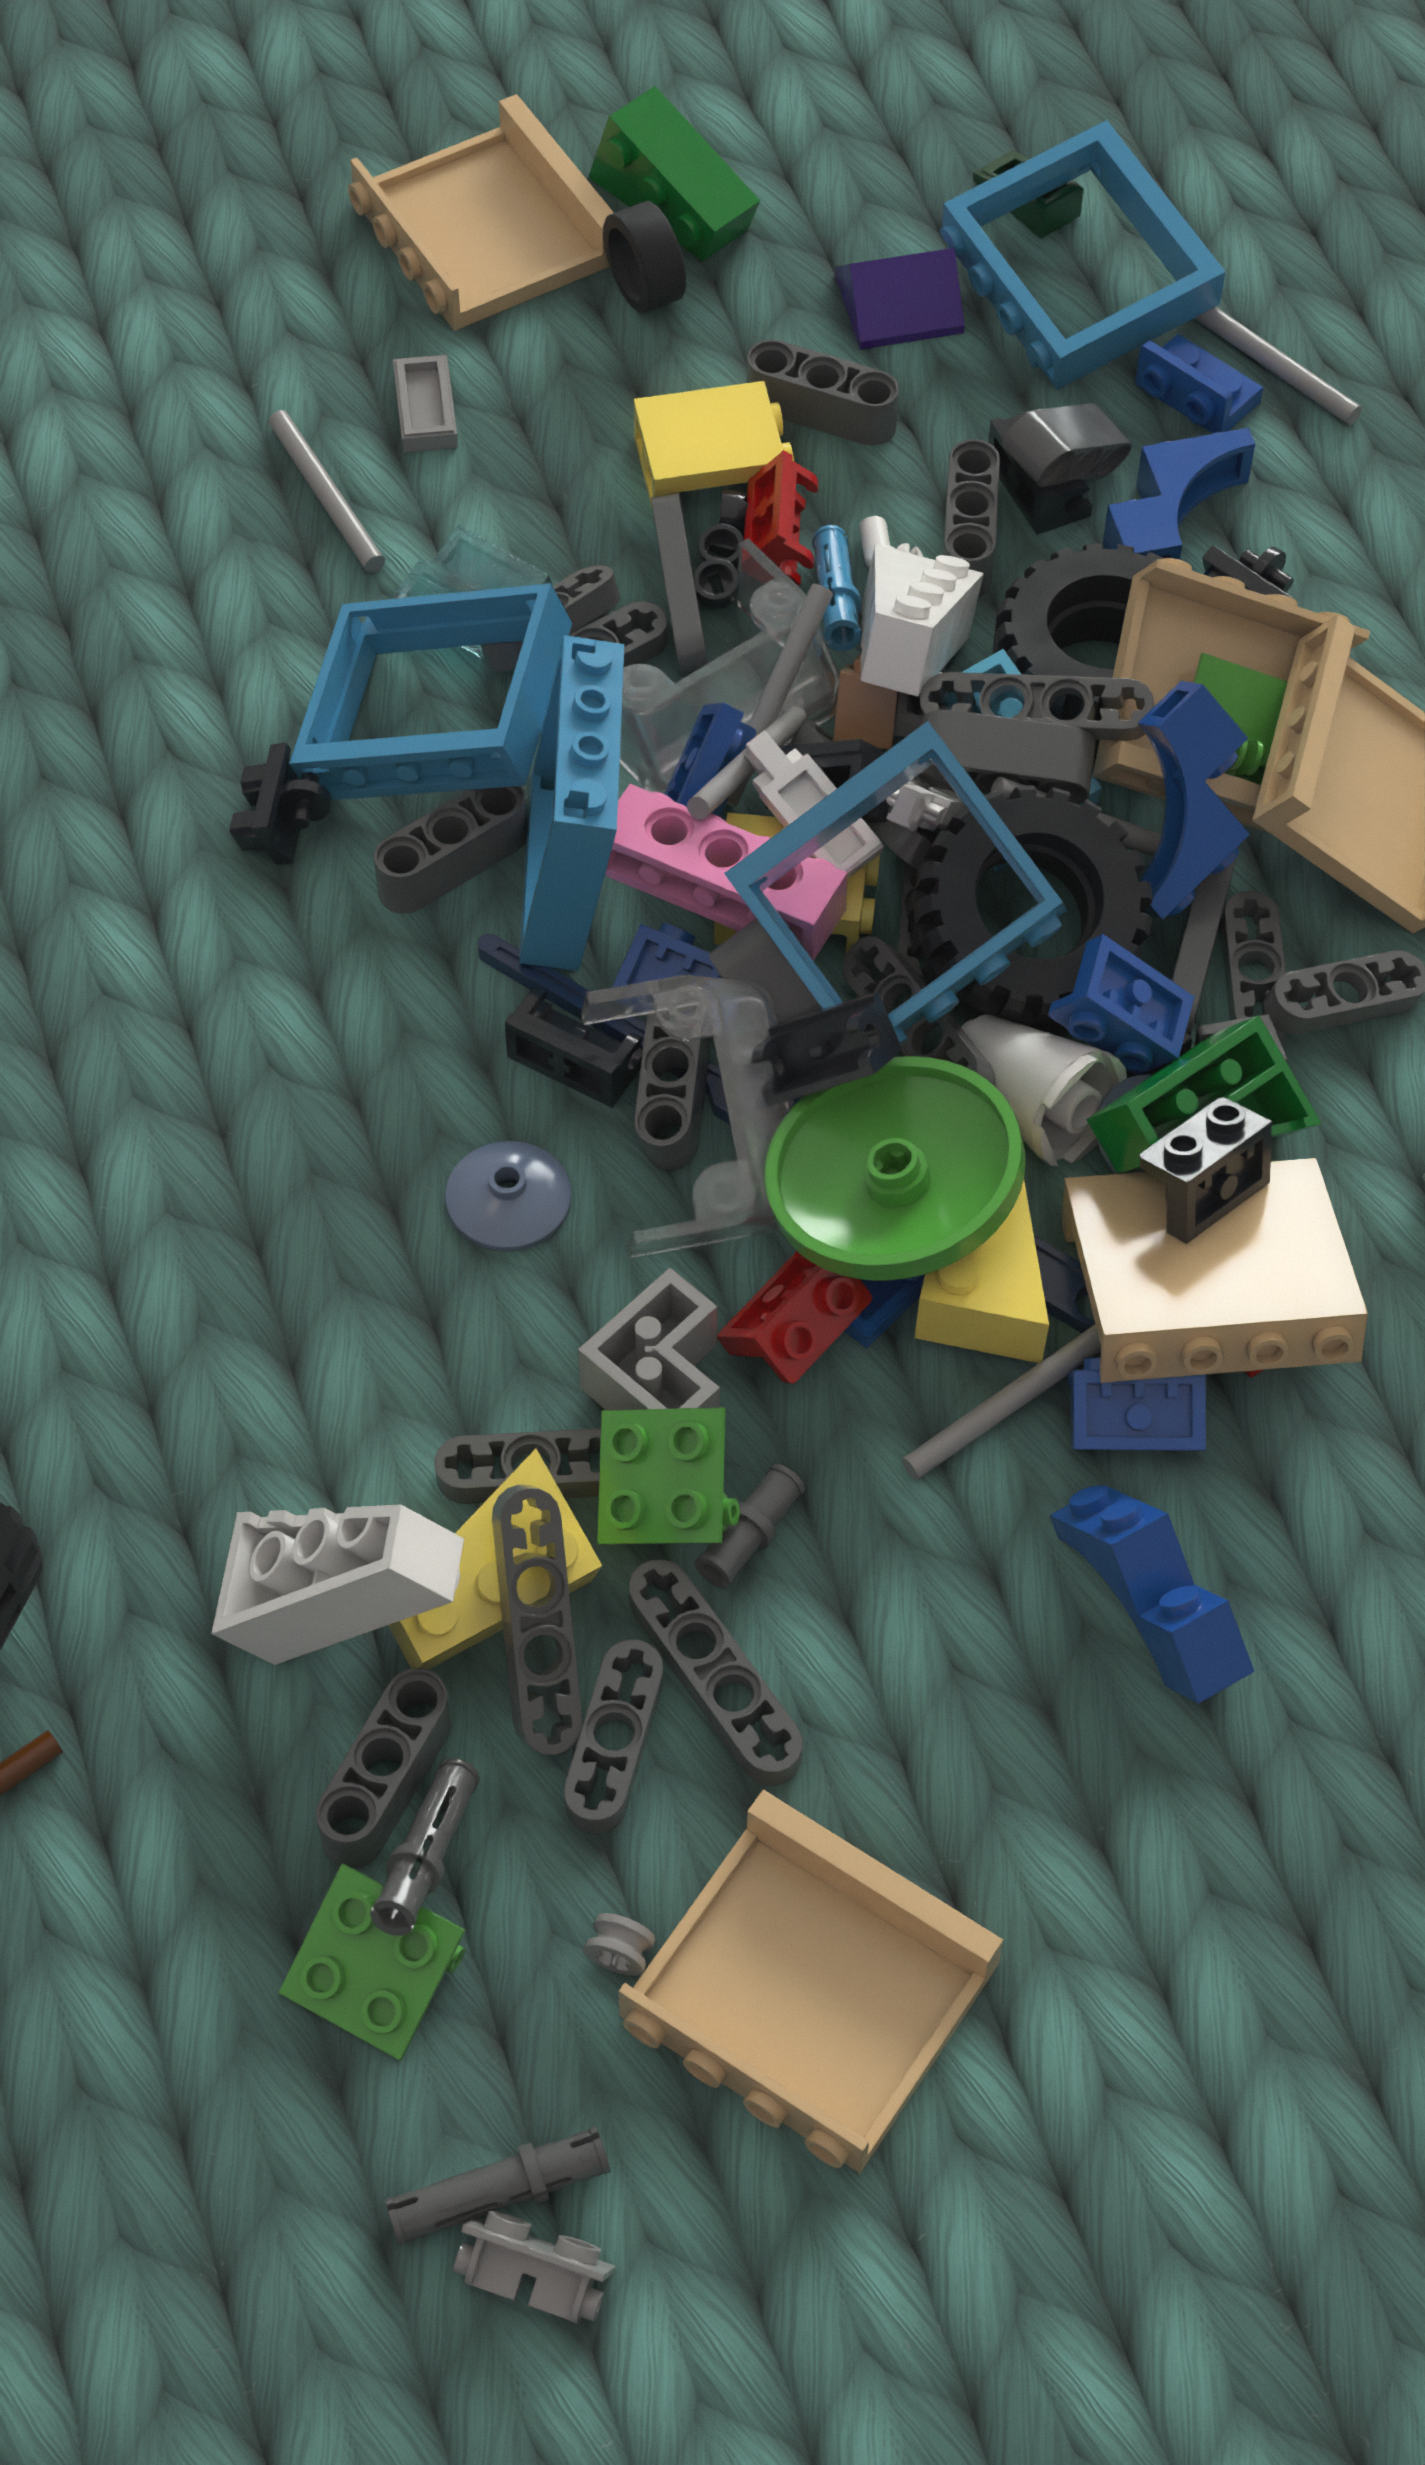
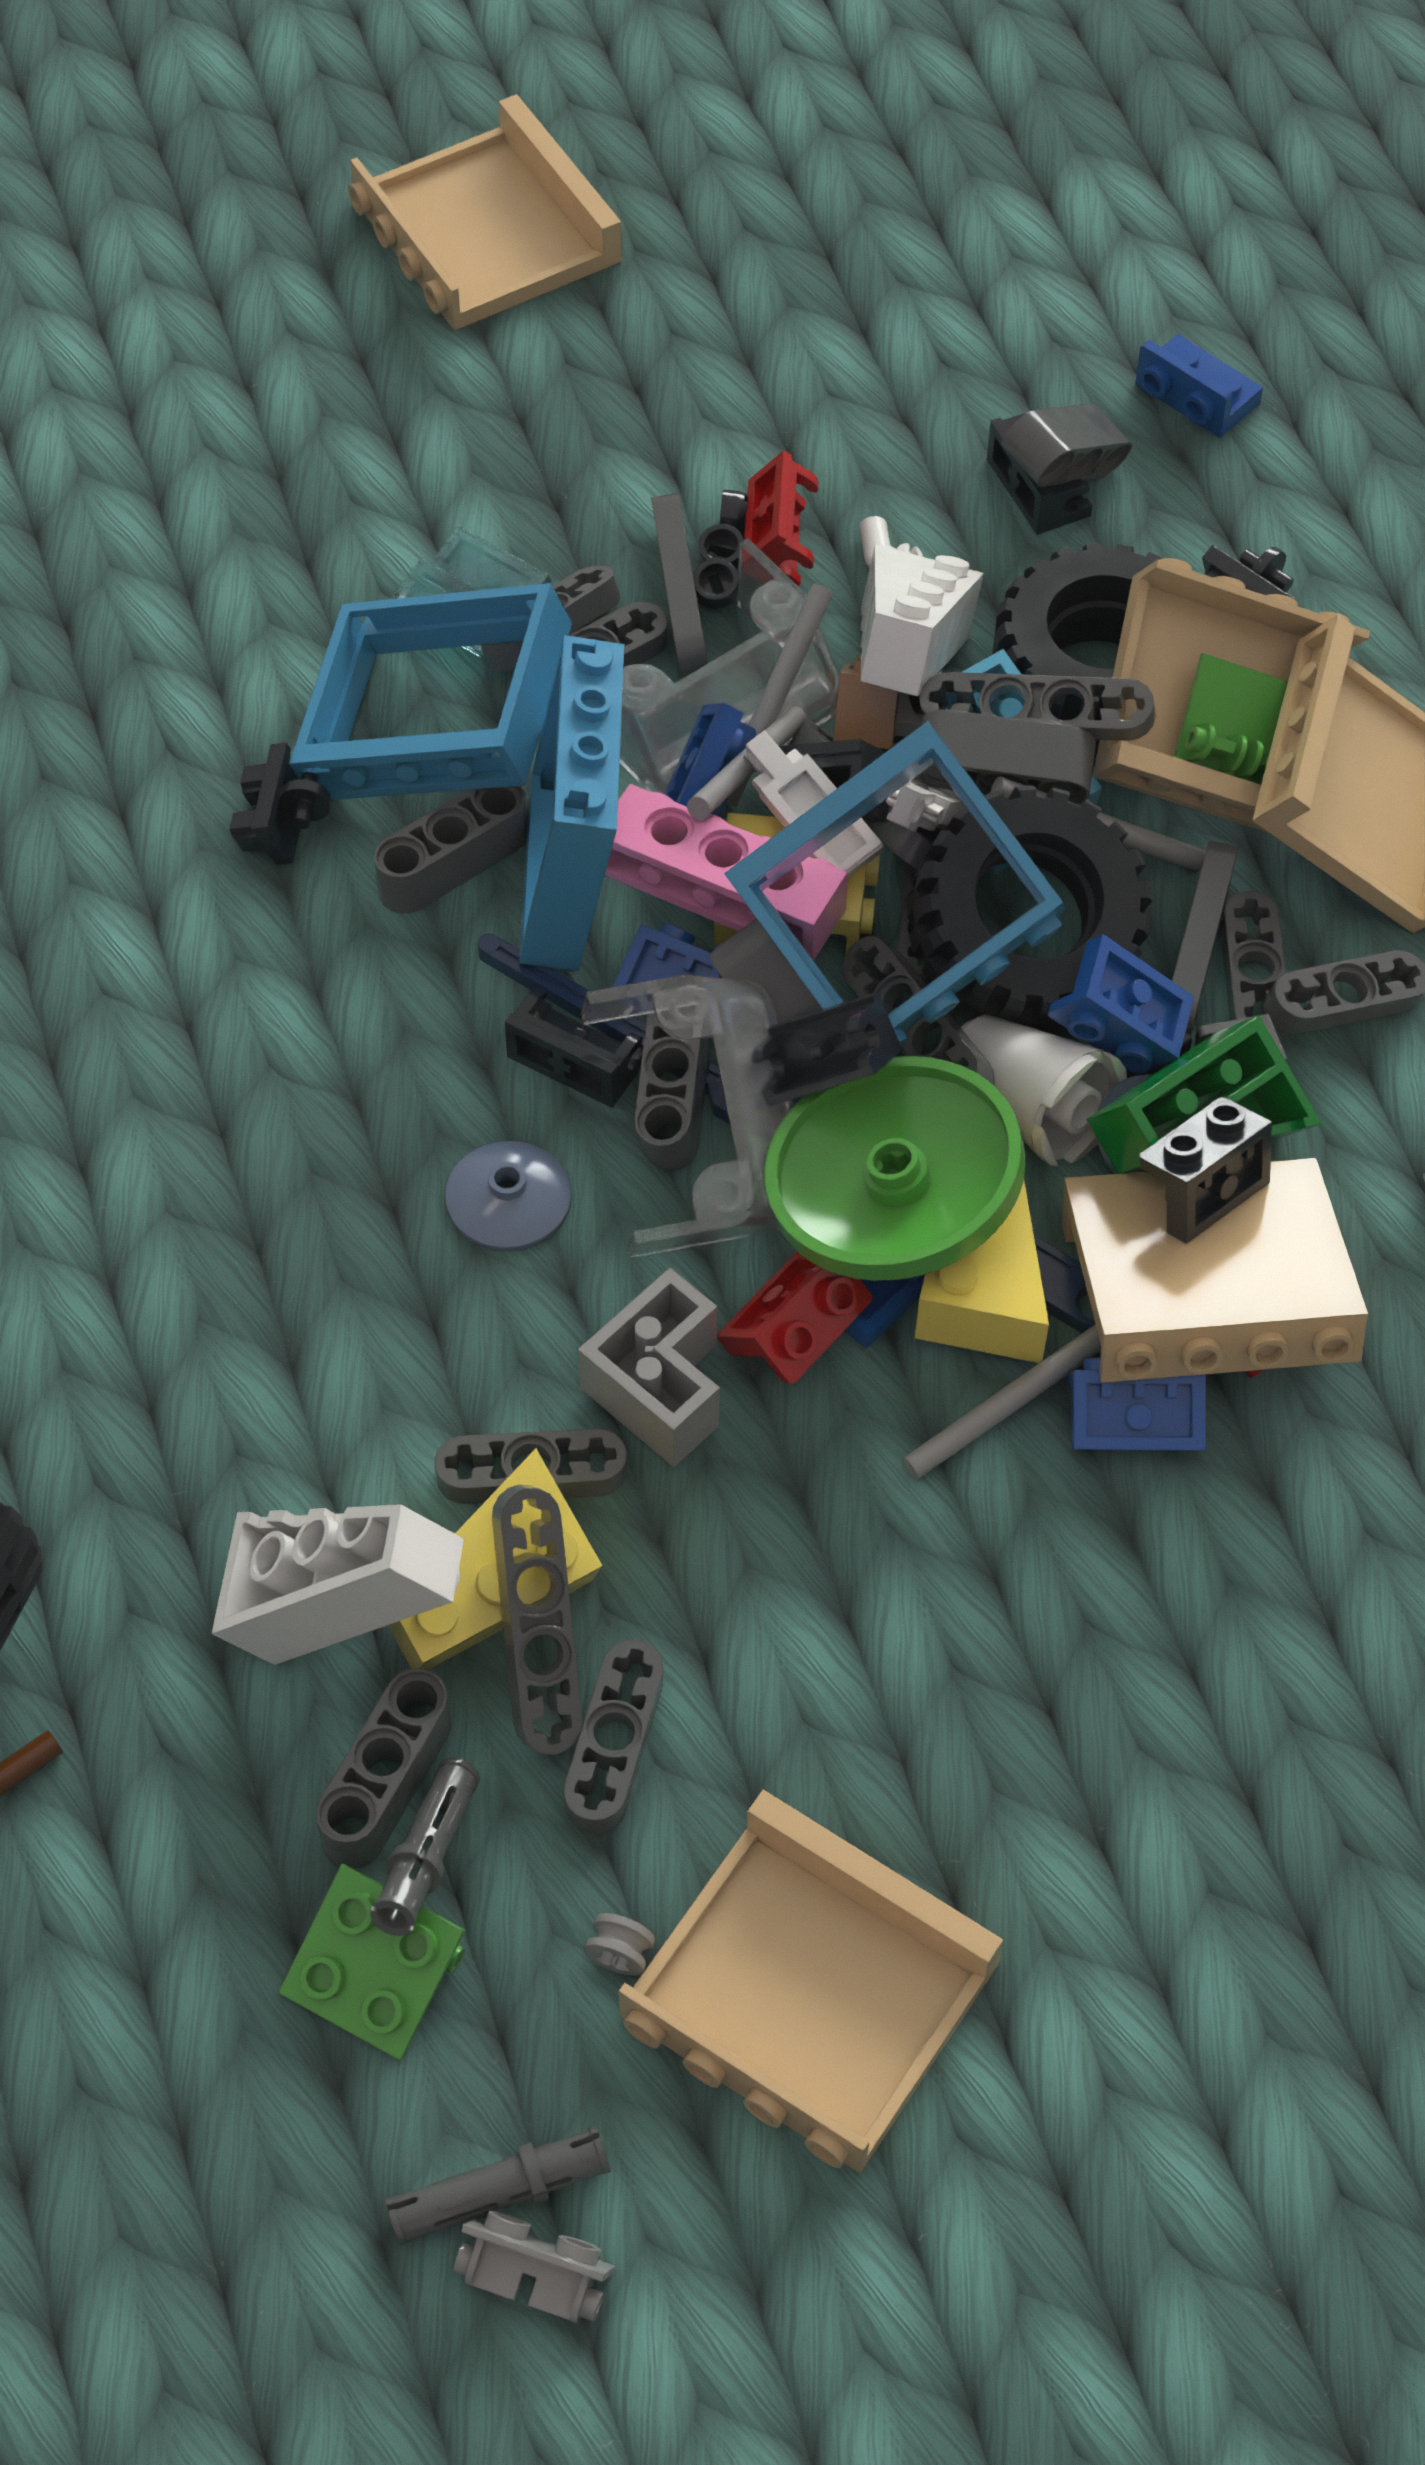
(326, 491): light grey bar -> none
(425, 403): light grey tile -> none
(644, 257): black tyre -> none
(662, 159): green wedge -> none
(663, 1477): bright green hinge -> none
(706, 437): light yellow panel -> none
(720, 1667): dark grey beam -> none
(755, 1526): dark grey pin -> none
(826, 391): dark grey beam -> none
(836, 575): dark azure pin -> none
(902, 298): dark purple slope -> none
(972, 506): dark grey beam -> none
(1045, 212): dark green slope -> none
(1142, 1562): blue arch -> none
(1145, 205): dark azure window -> none
(1171, 484): blue arch -> none
(1199, 833): blue arch -> none
(1281, 365): light grey bar -> none

